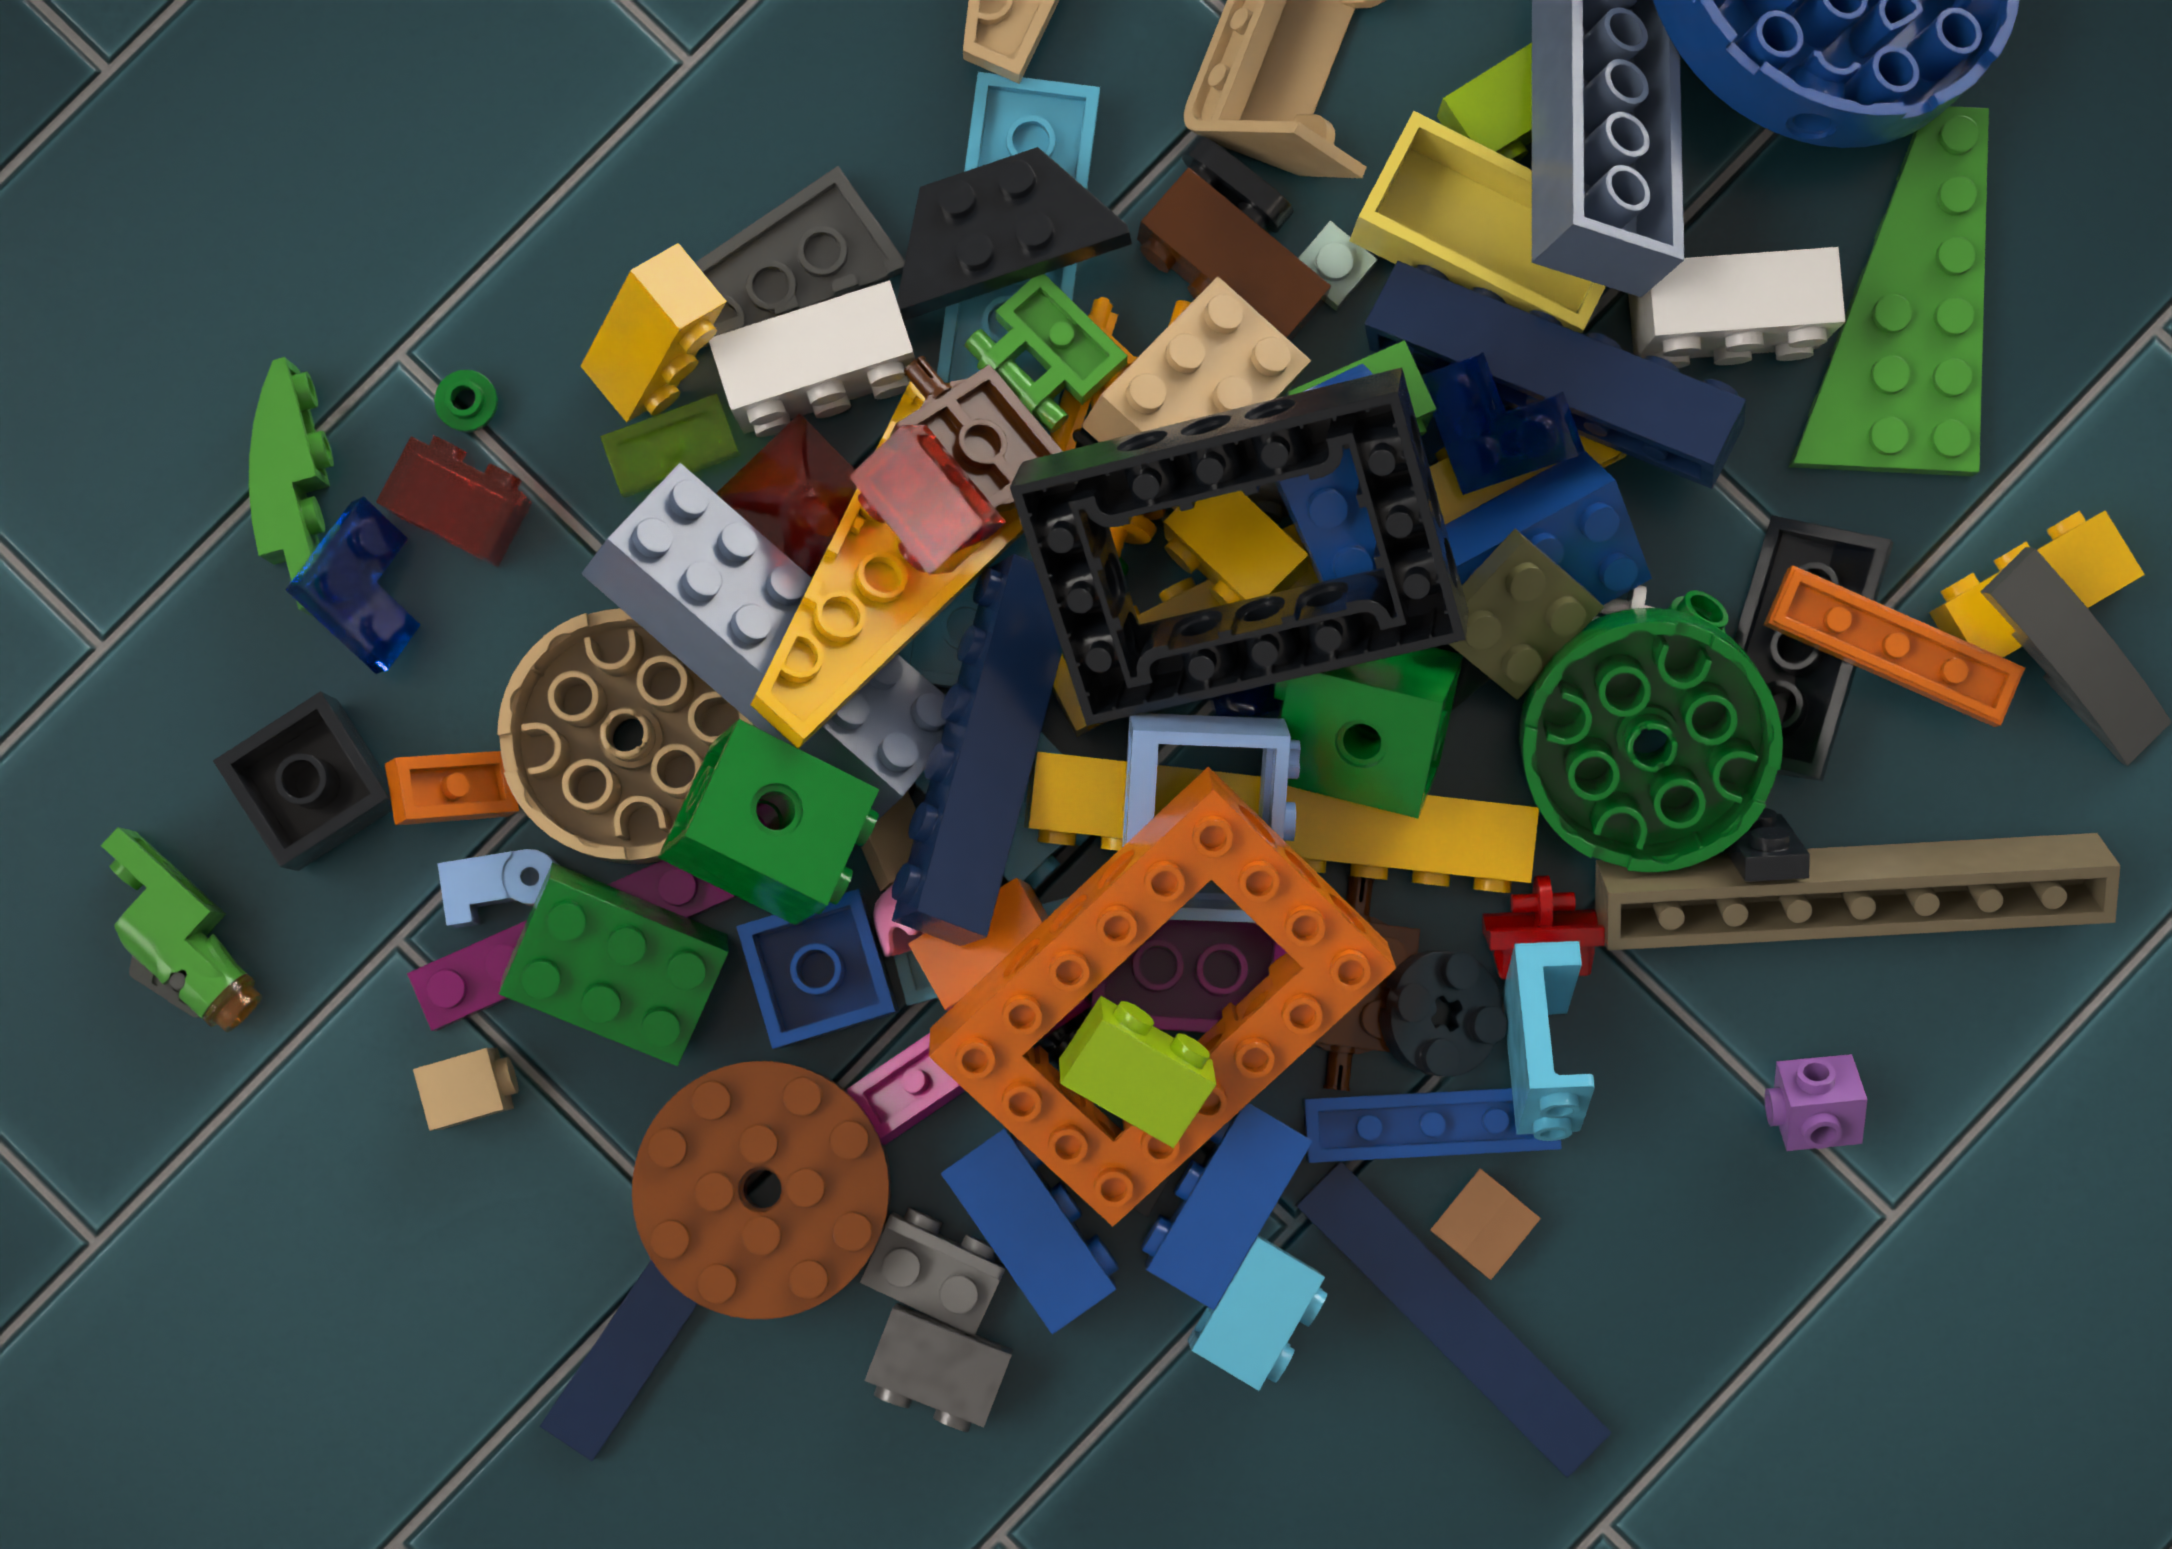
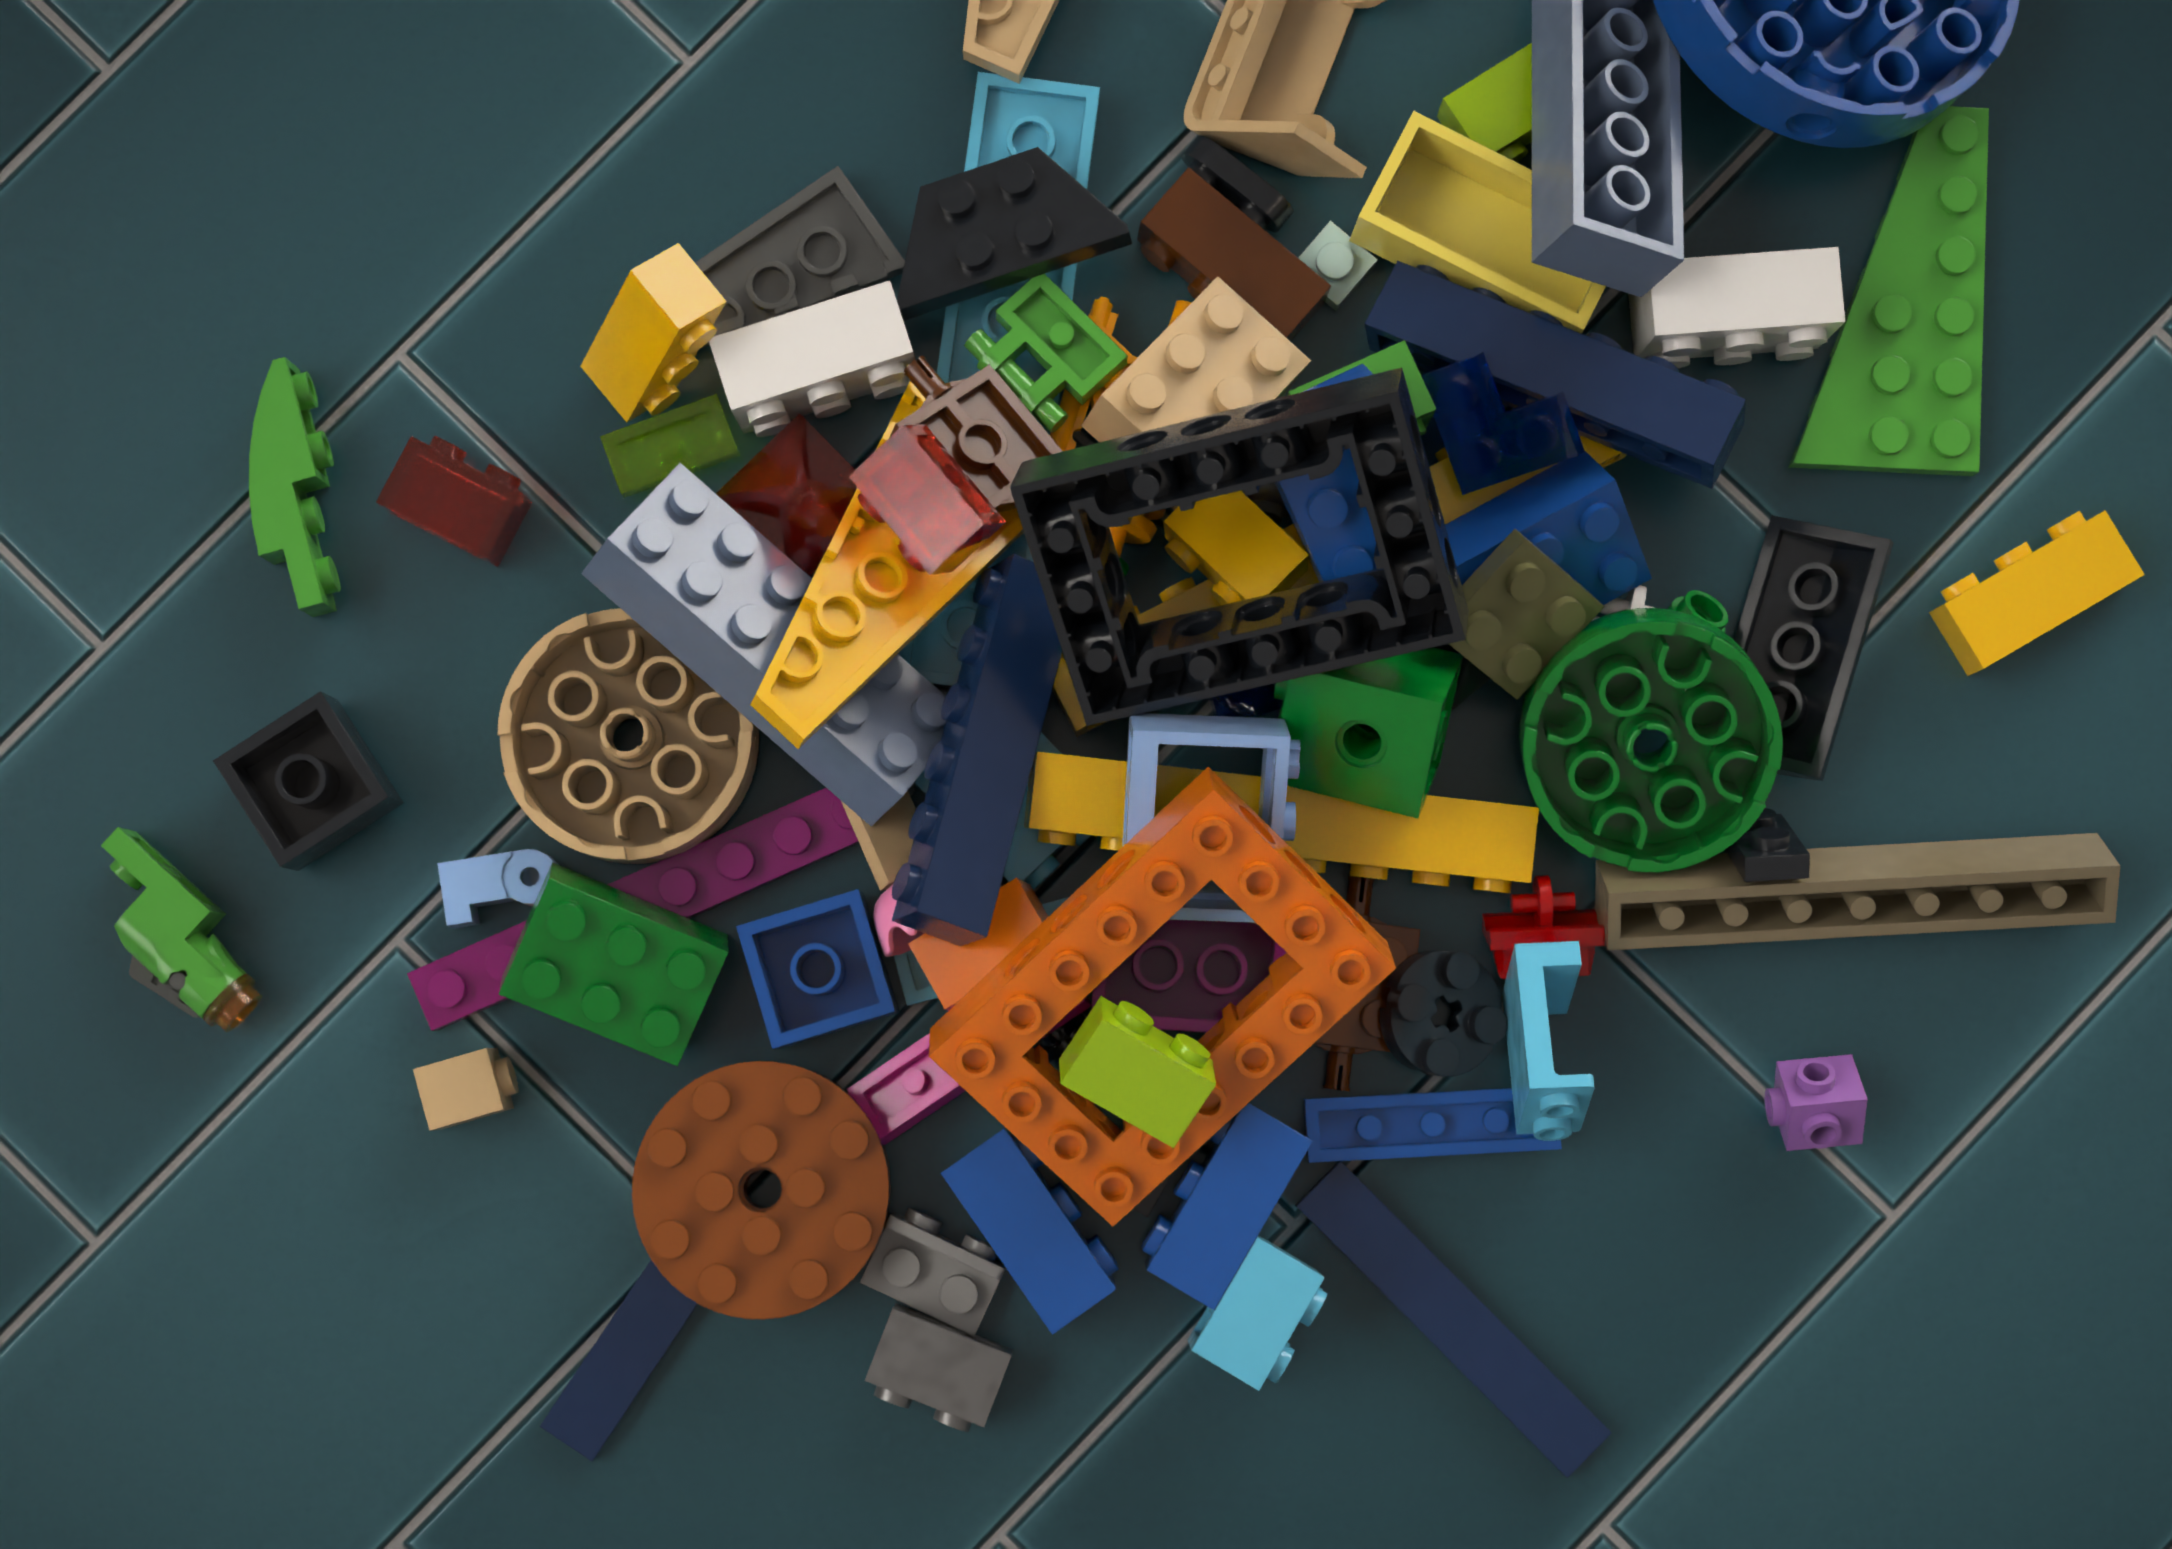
(342, 587): clear blue plate -> none
(449, 788): orange plate -> none
(479, 413): green plate -> none
(809, 816): green brick -> none
(1485, 1224): medium nougat piece -> none
(1894, 646): orange tile -> none
(2077, 655): dark grey slope -> none

